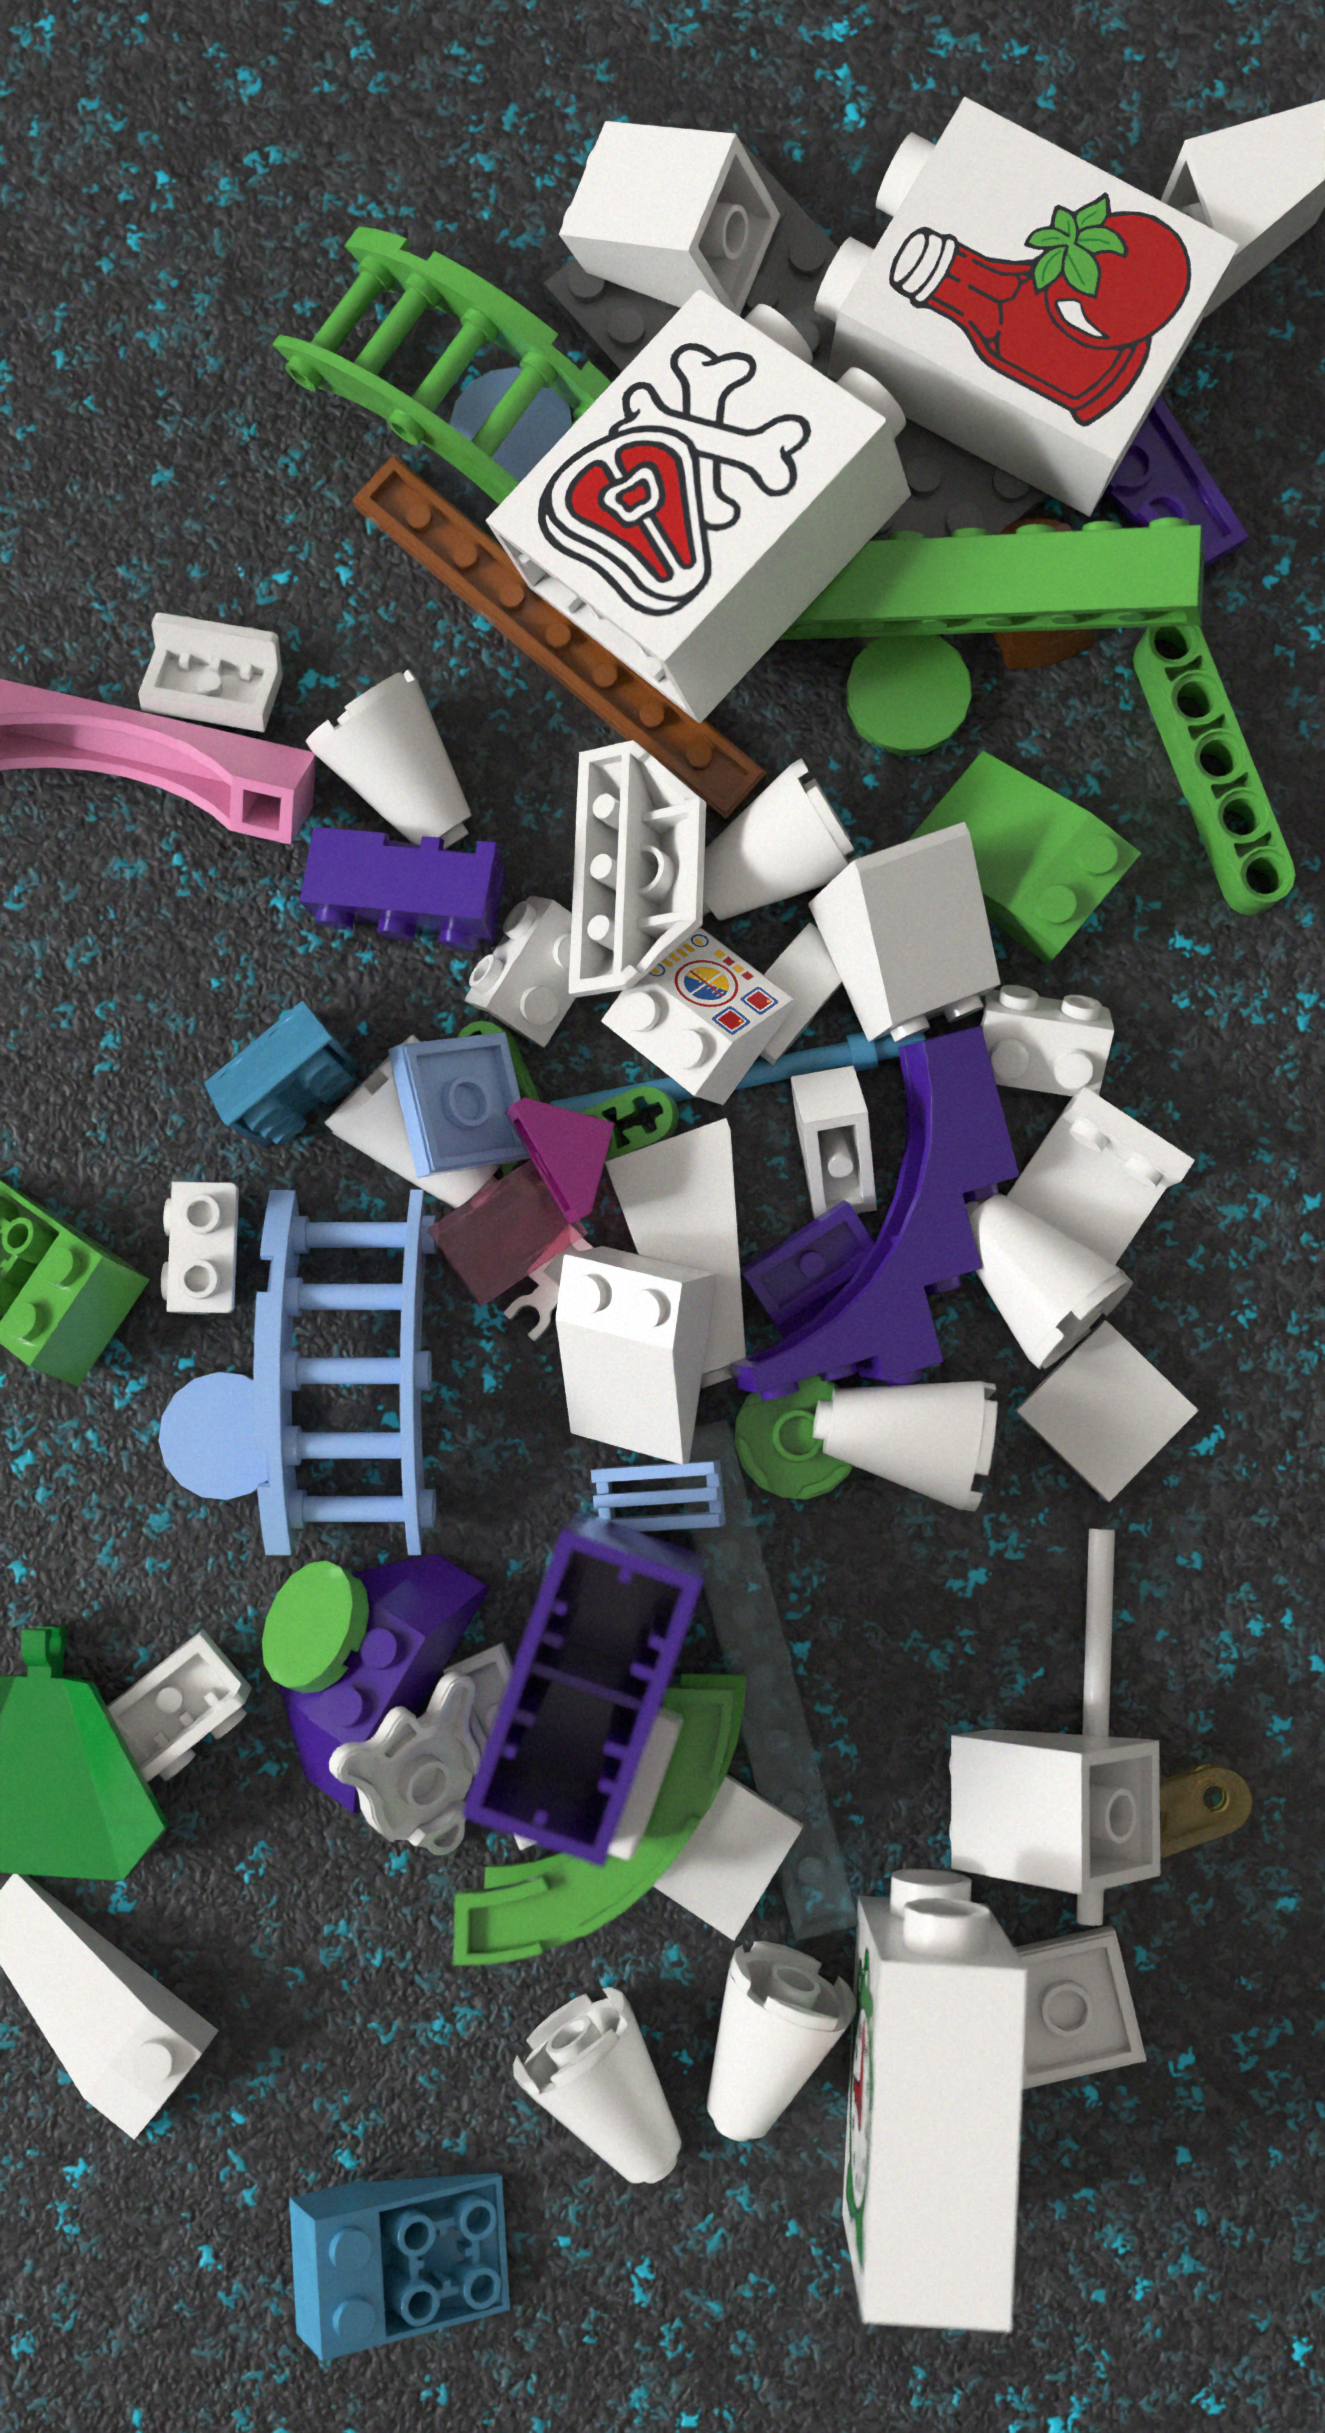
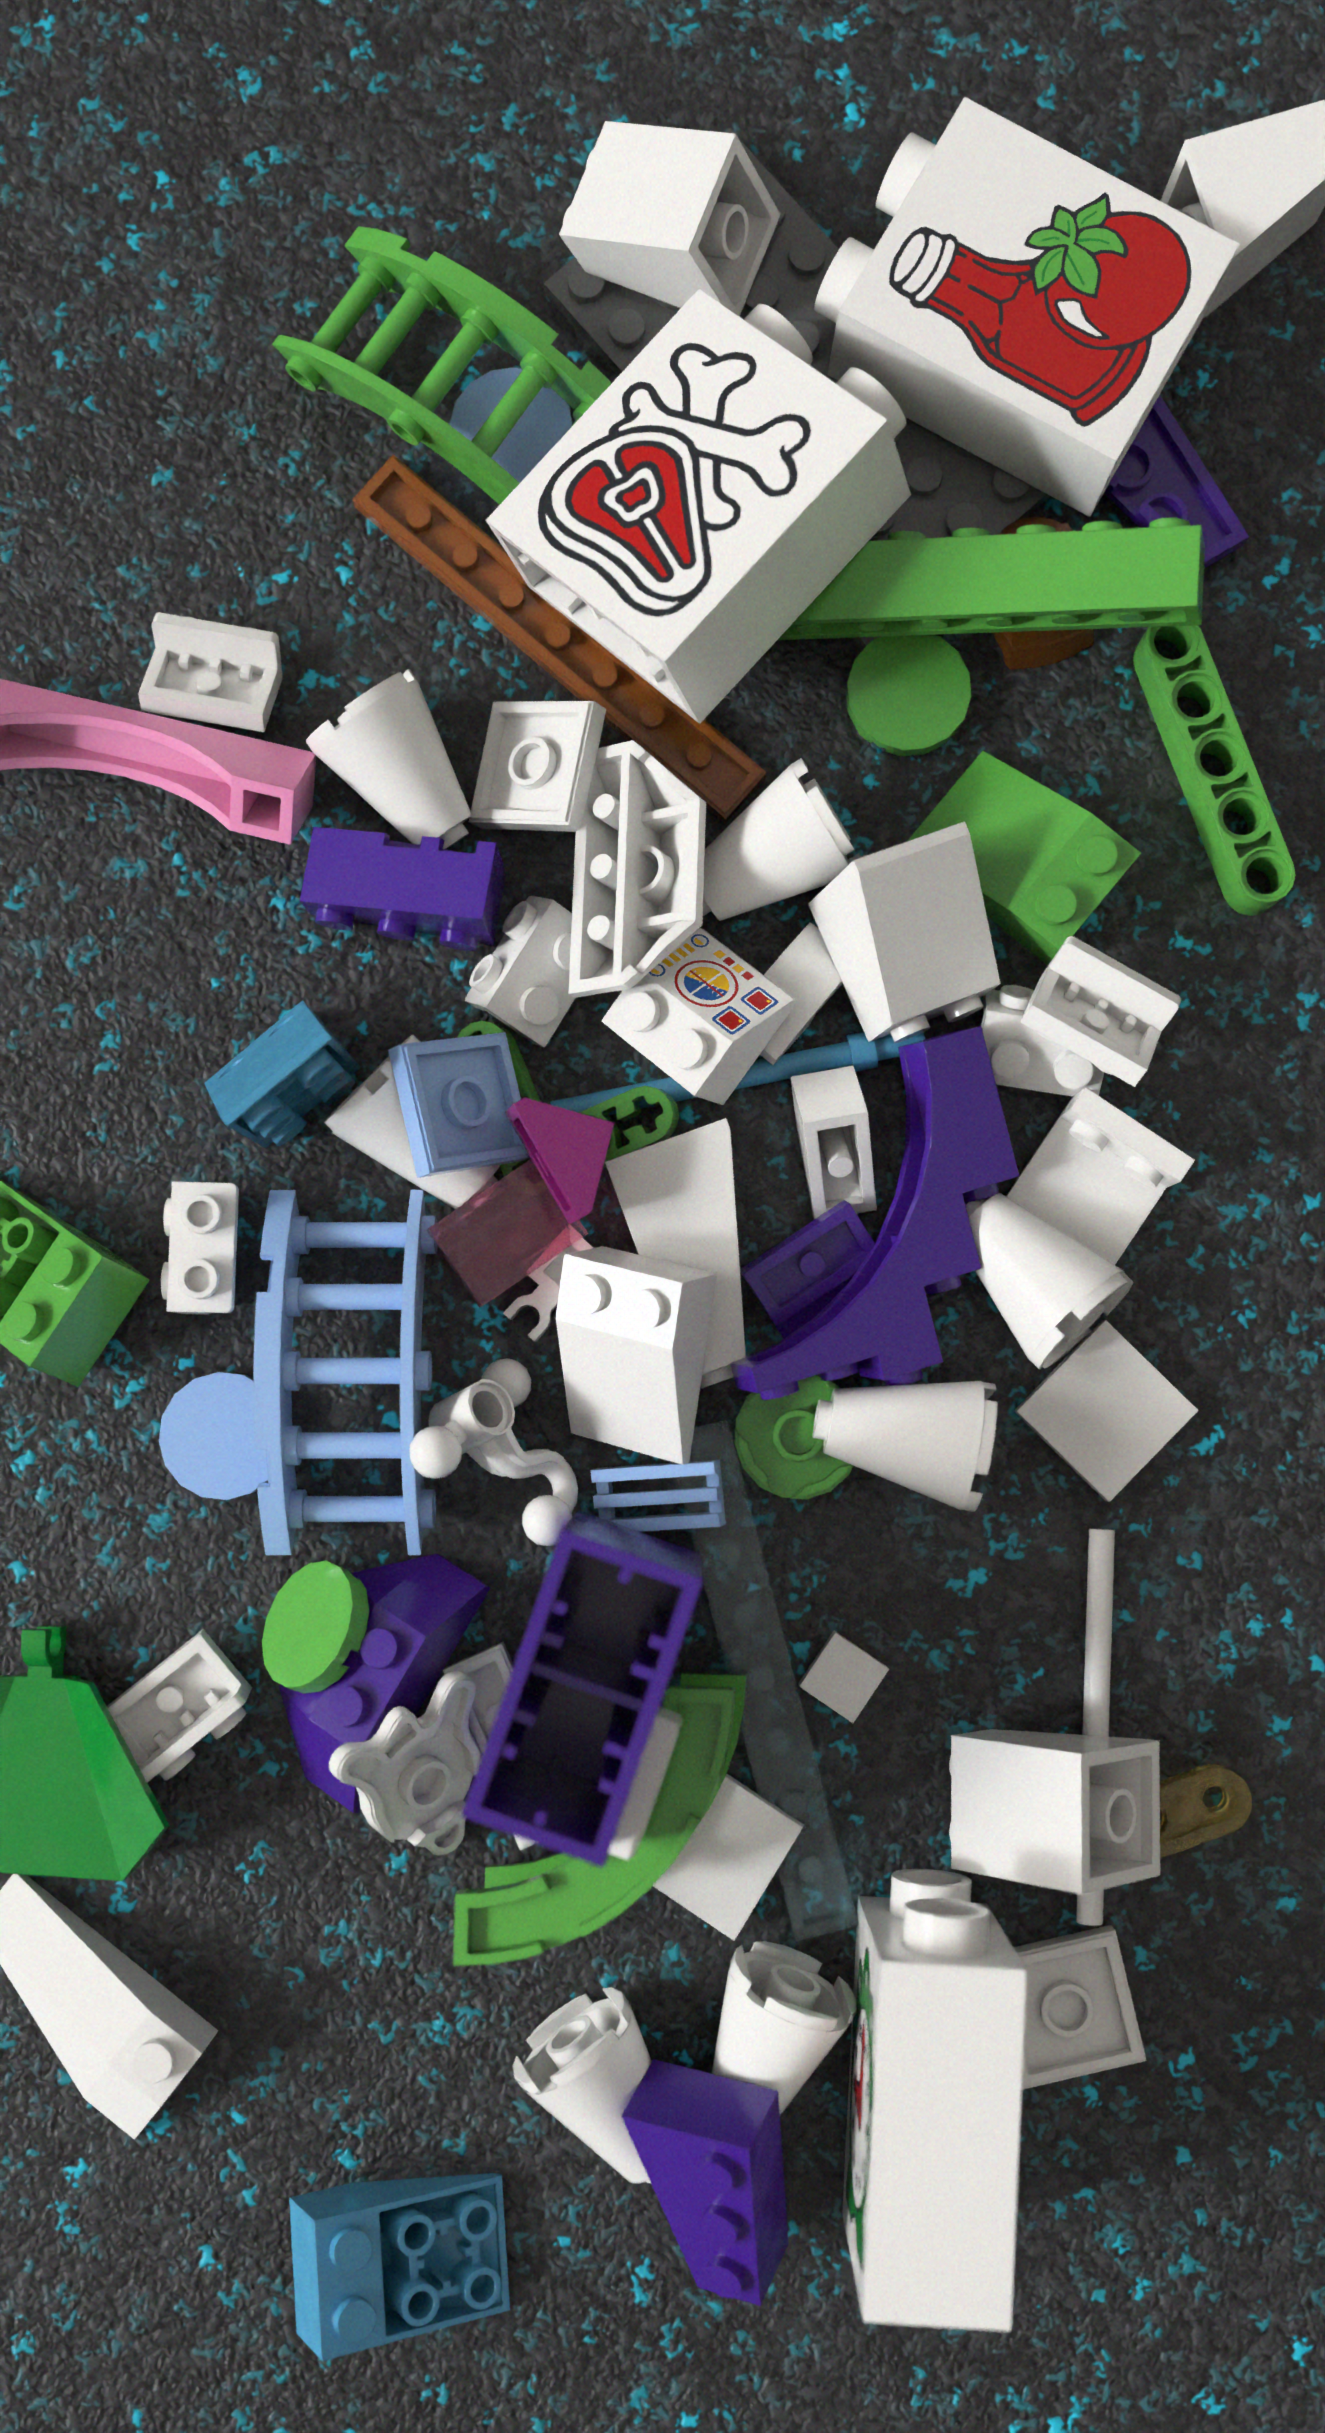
(480, 1423): none -> white piece
(537, 765): none -> white tile
(716, 2172): none -> dark purple wedge
(843, 1676): none -> white tile
(1100, 1010): none -> white bracket

